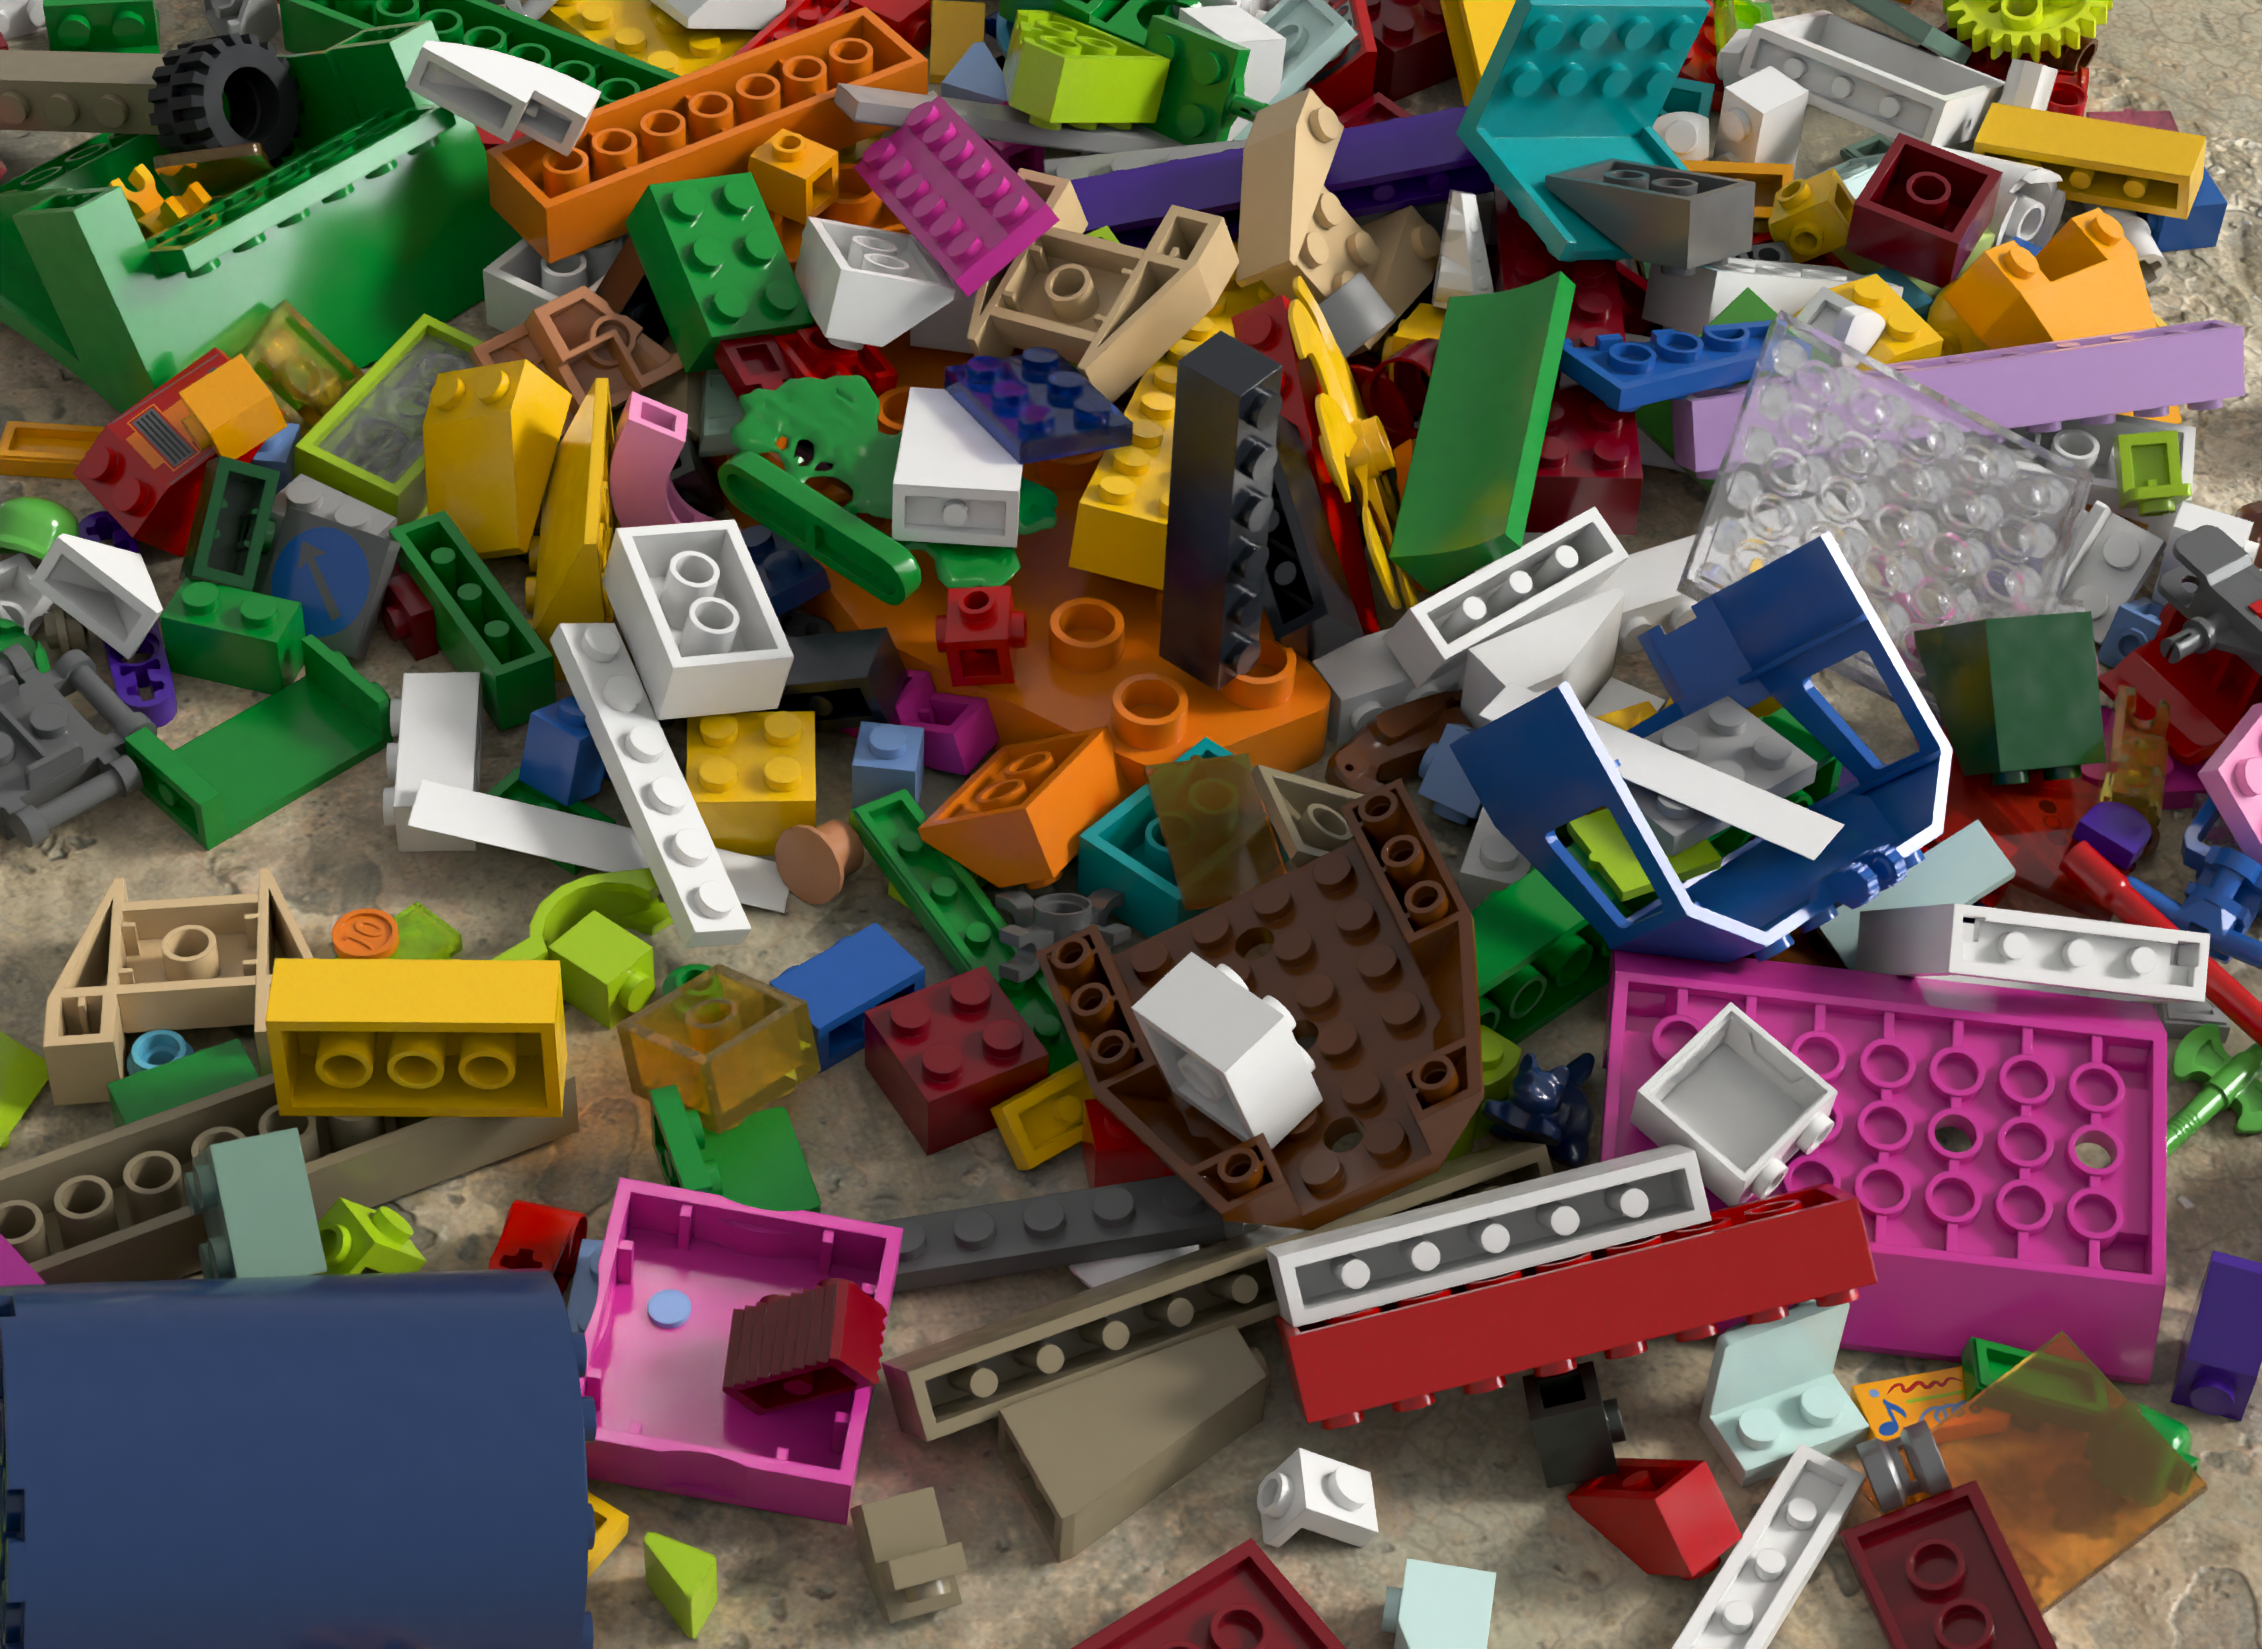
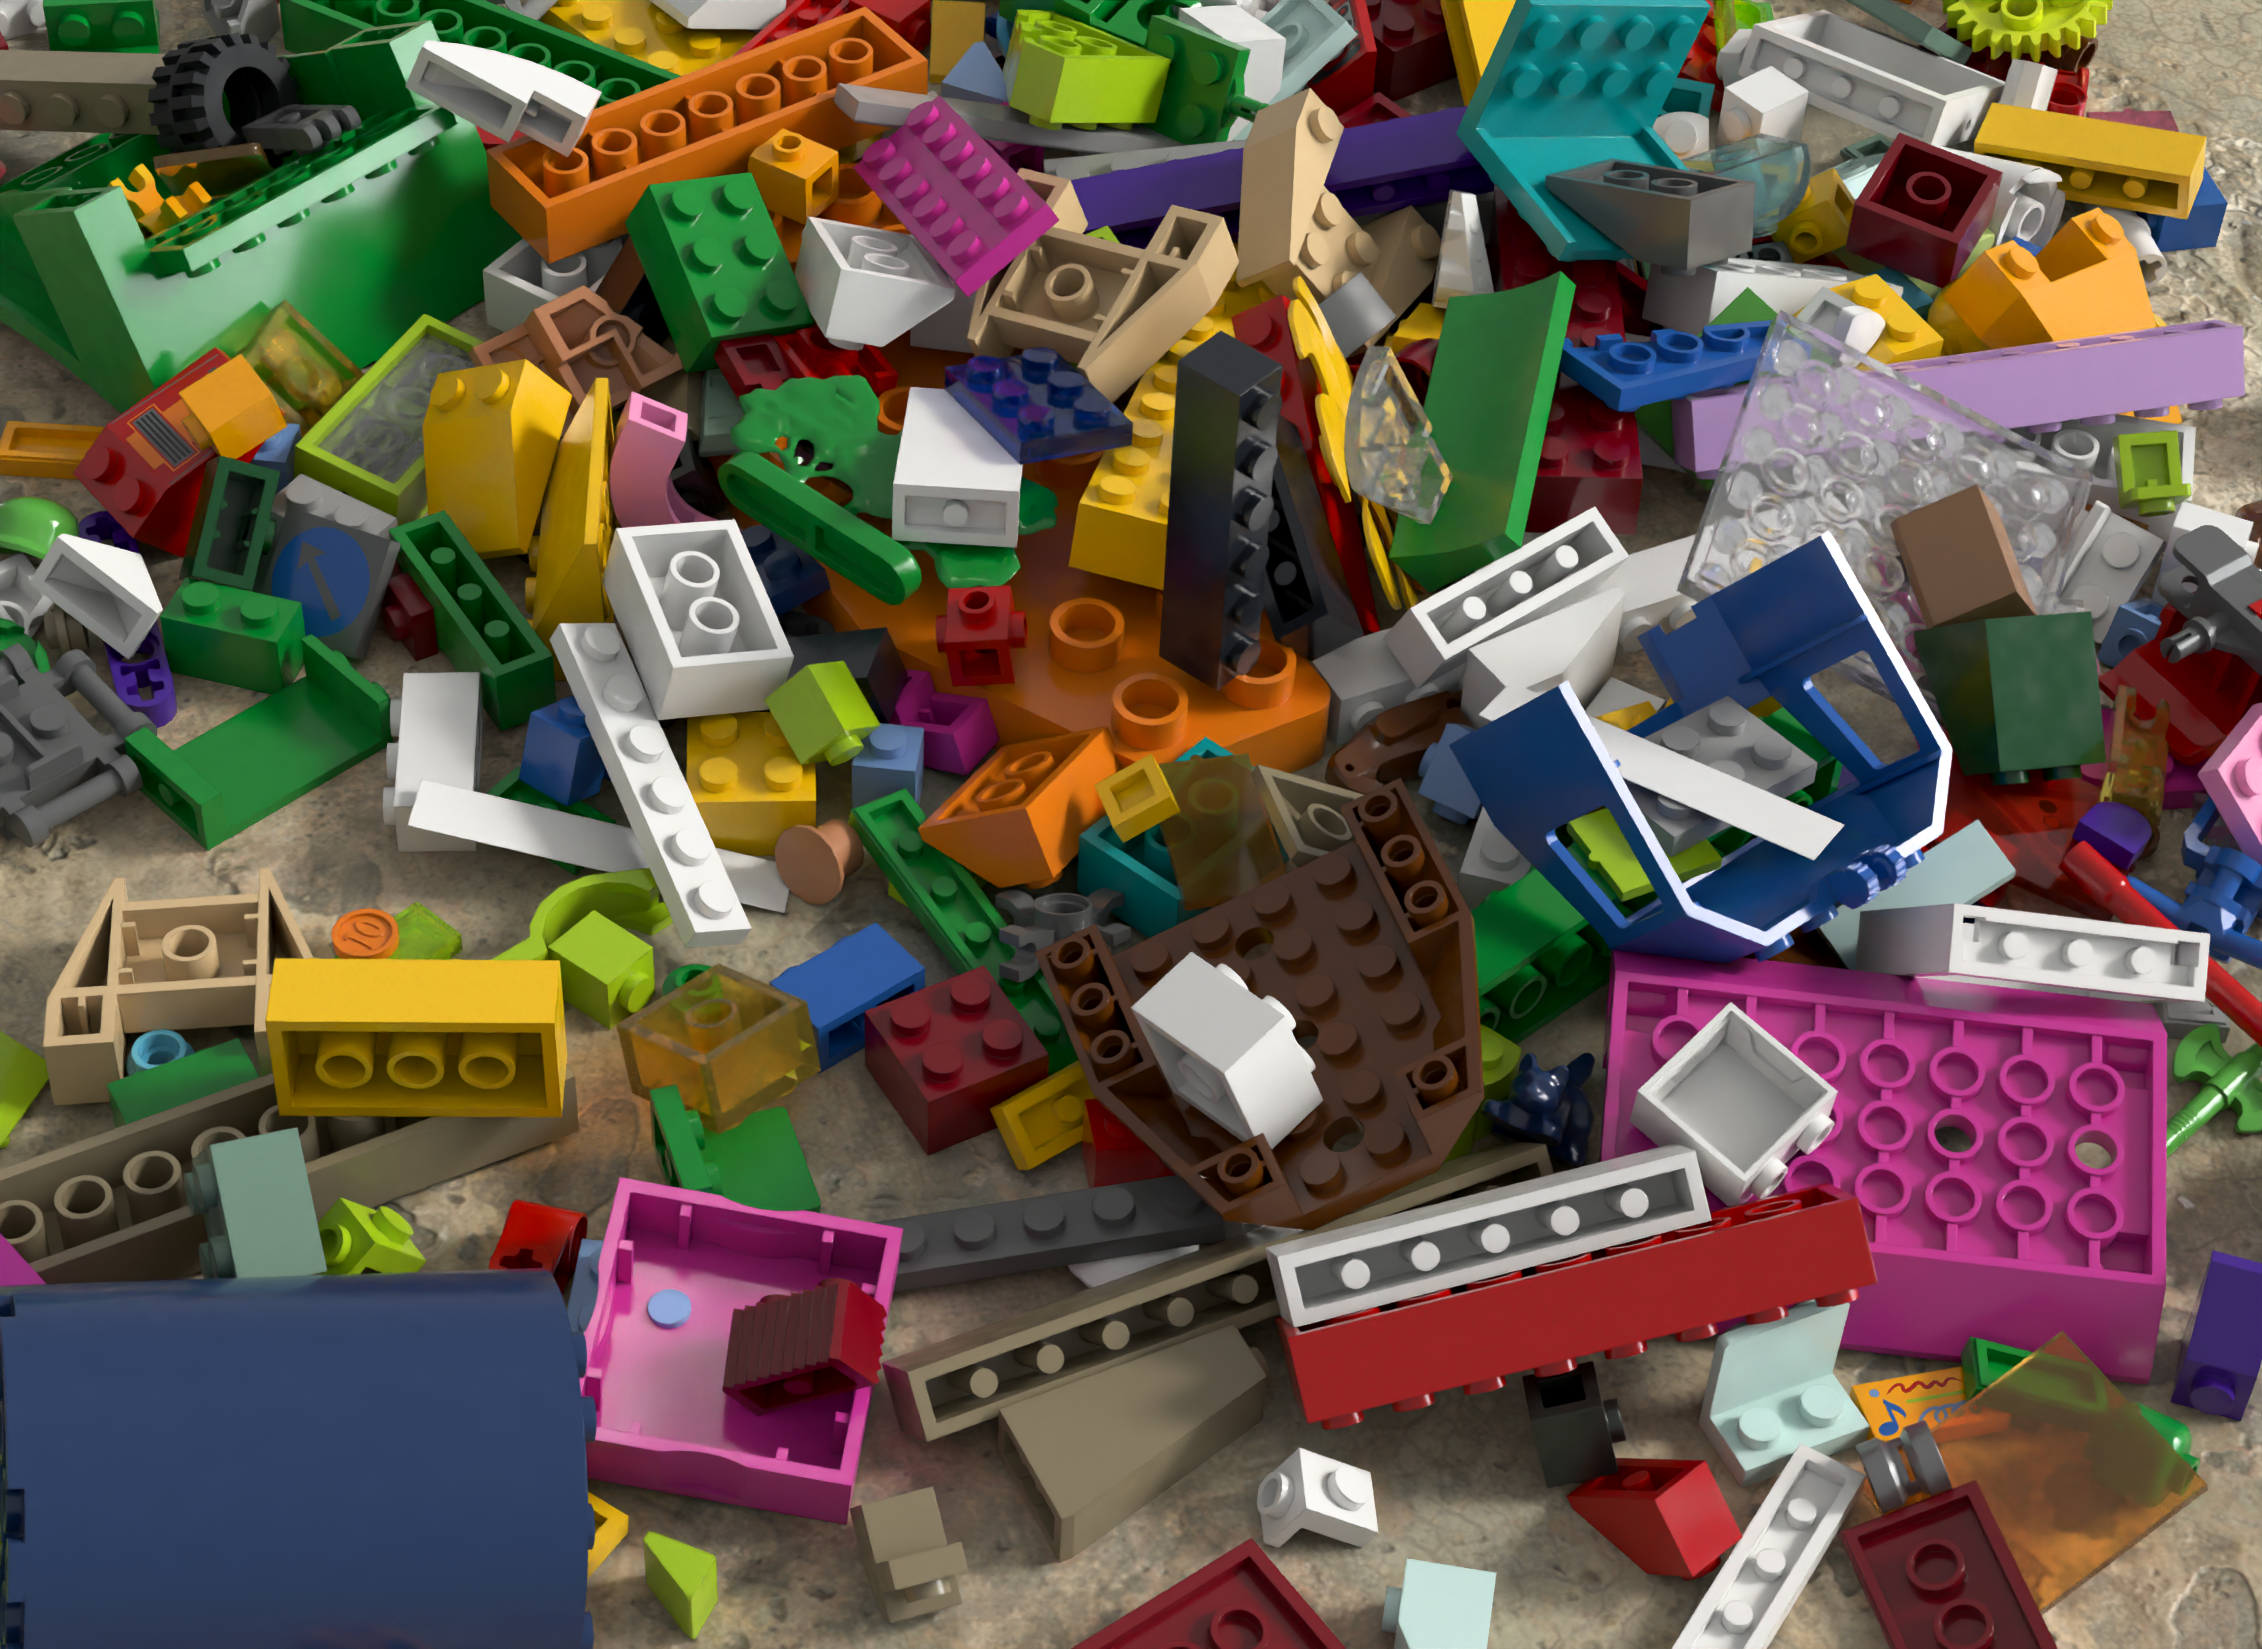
(301, 127): none -> dark grey hinge
(823, 713): none -> lime brick
(1137, 798): none -> yellow plate
(1389, 441): none -> clear slope
(1774, 163): none -> clear light blue brick
(1961, 561): none -> medium nougat slope

